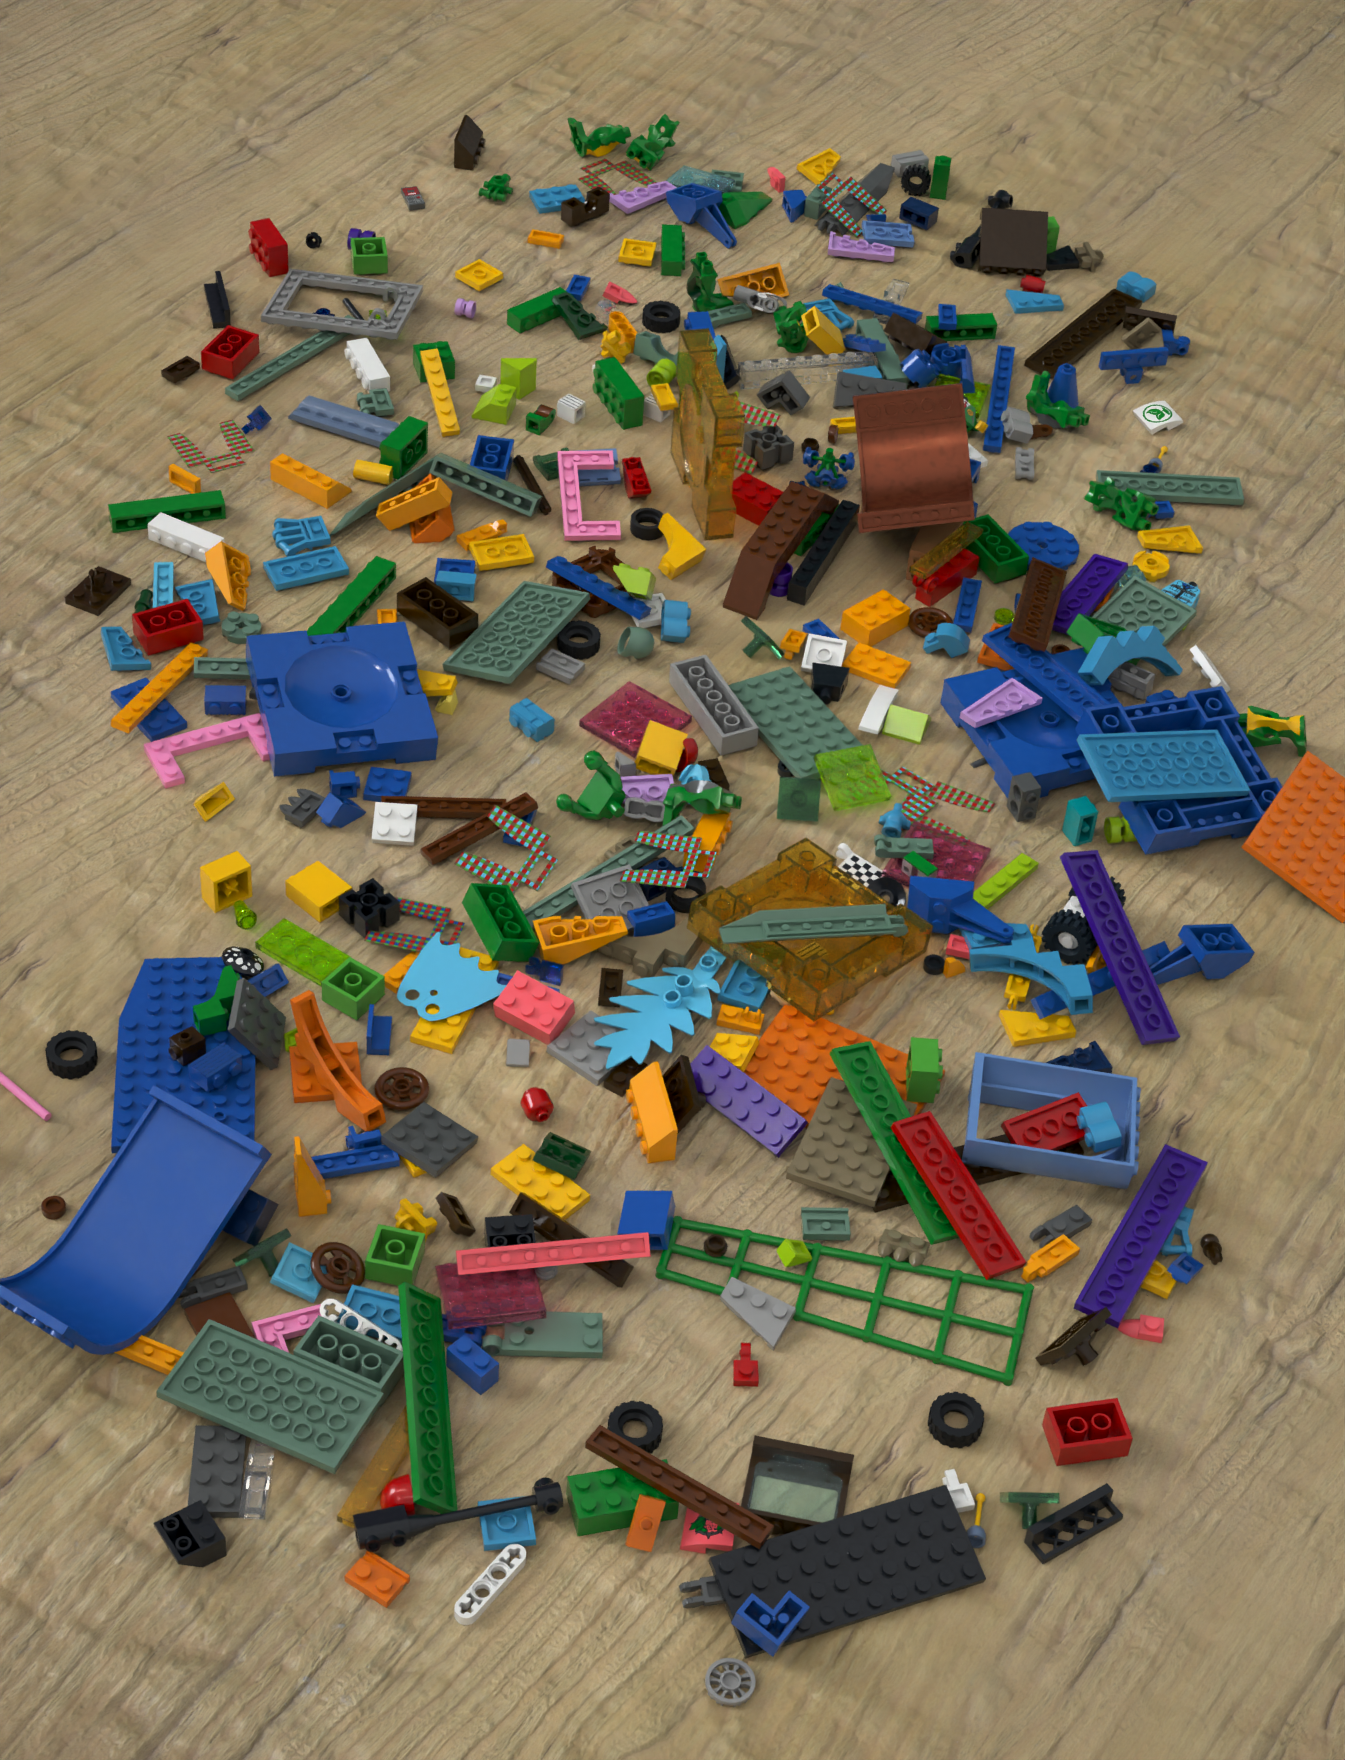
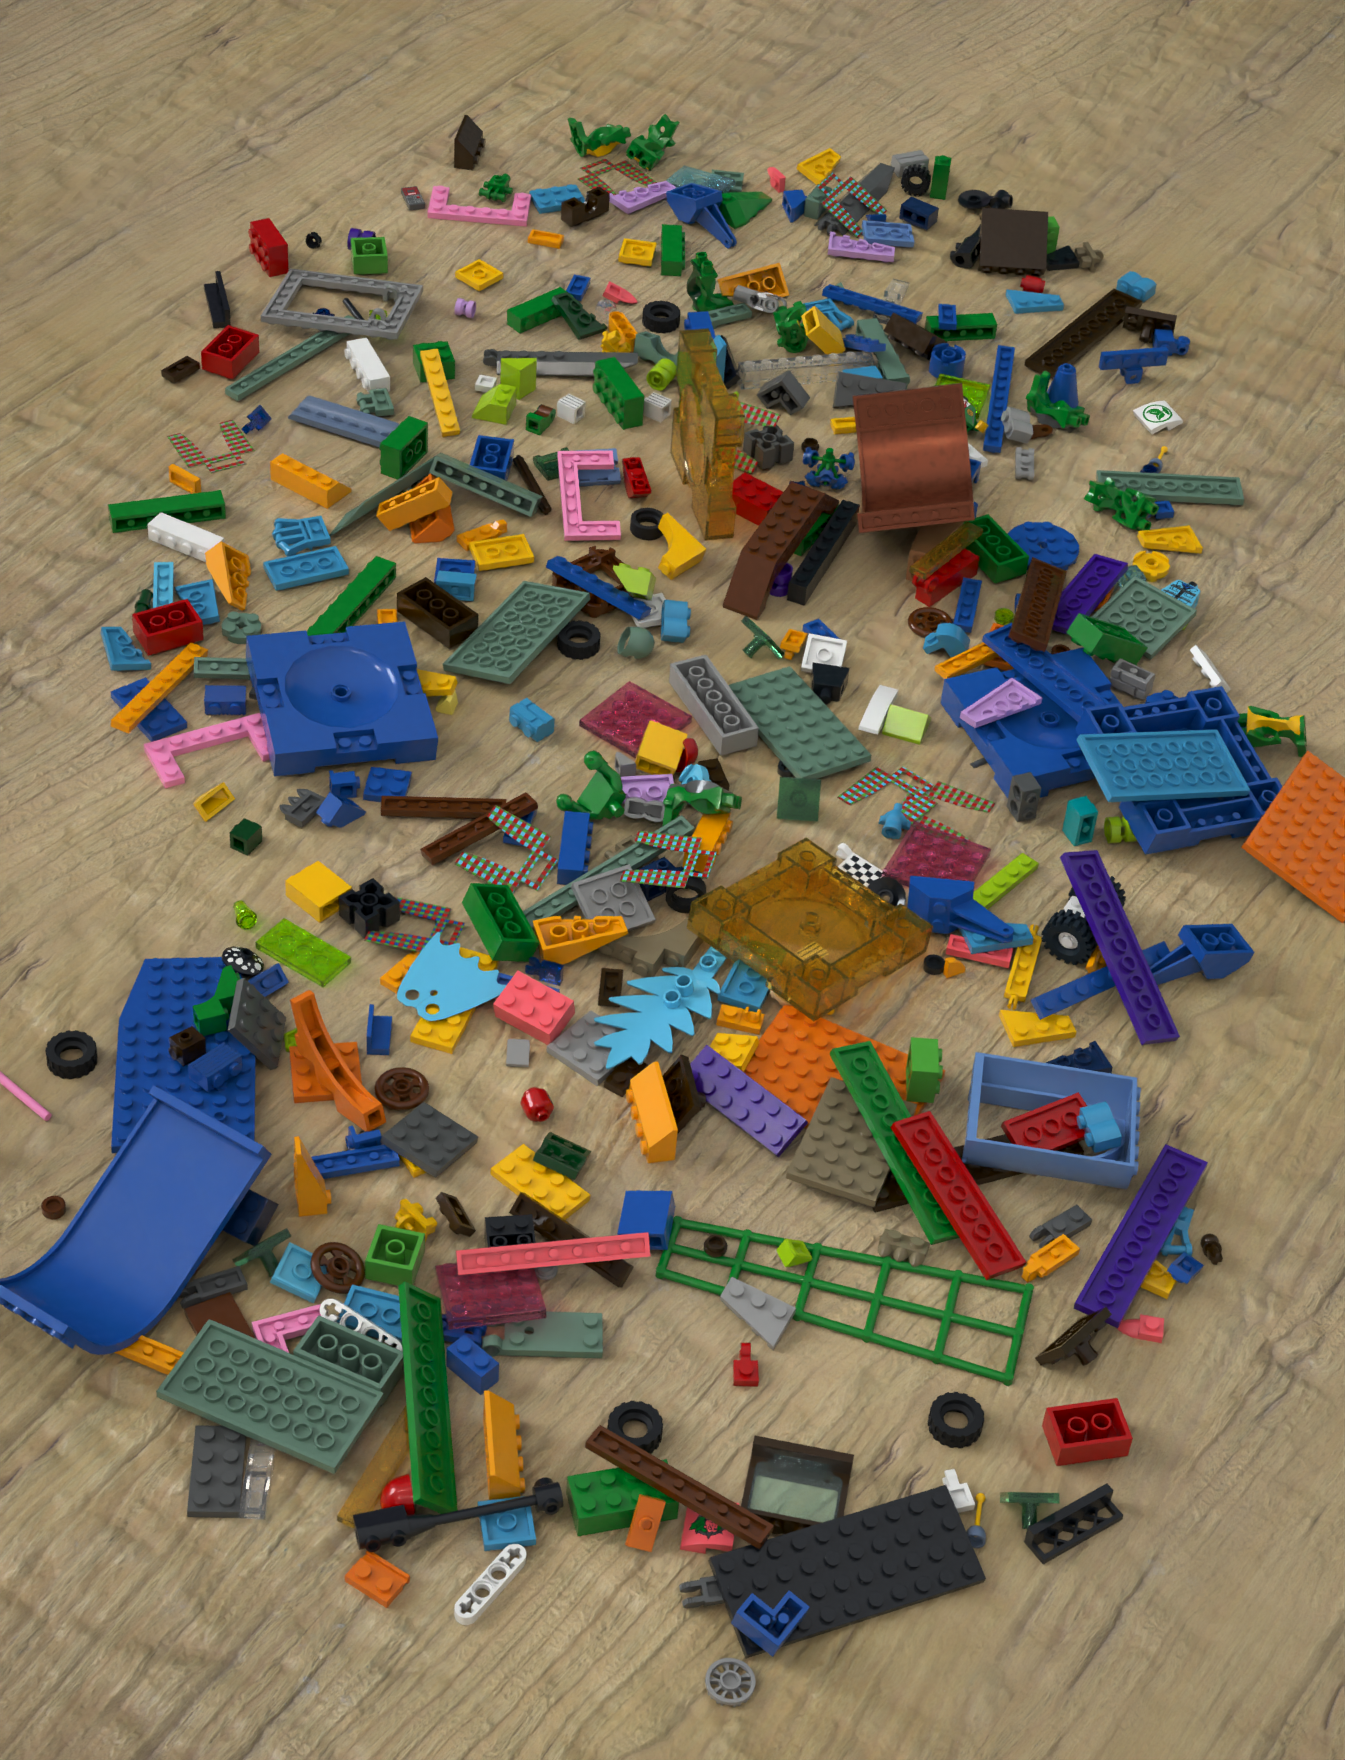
(98, 590): dark brown plate -> none
(192, 1536): black slope -> none
(226, 881): yellow brick -> none
(245, 836): none -> dark green brick
(353, 988): bright green brick -> none
(373, 472): yellow brick -> none
(394, 823): white plate -> none
(440, 210): none -> bright pink plate
(502, 1448): none -> light orange slope
(559, 362): none -> dark grey hinge
(560, 666): light grey plate -> none
(573, 847): none -> blue brick
(652, 919): blue panel -> none
(664, 397): yellow tile -> none
(814, 924): sand green hinge -> none
(825, 1223): sand green plate -> none
(833, 433): reddish brown tile -> none
(852, 777): clear neon green plate -> none
(875, 618): light orange brick -> none
(876, 665): light orange plate -> none
(899, 847): sand green plate -> none
(919, 865): green piece -> none
(920, 368): blue brick -> none
(965, 661): none -> light orange tile
(966, 377): blue slope -> none
(974, 199): none -> black dish
(1046, 968): dark azure arch -> none
(1111, 652): dark azure arch -> none
(1144, 336): dark tan bracket -> none

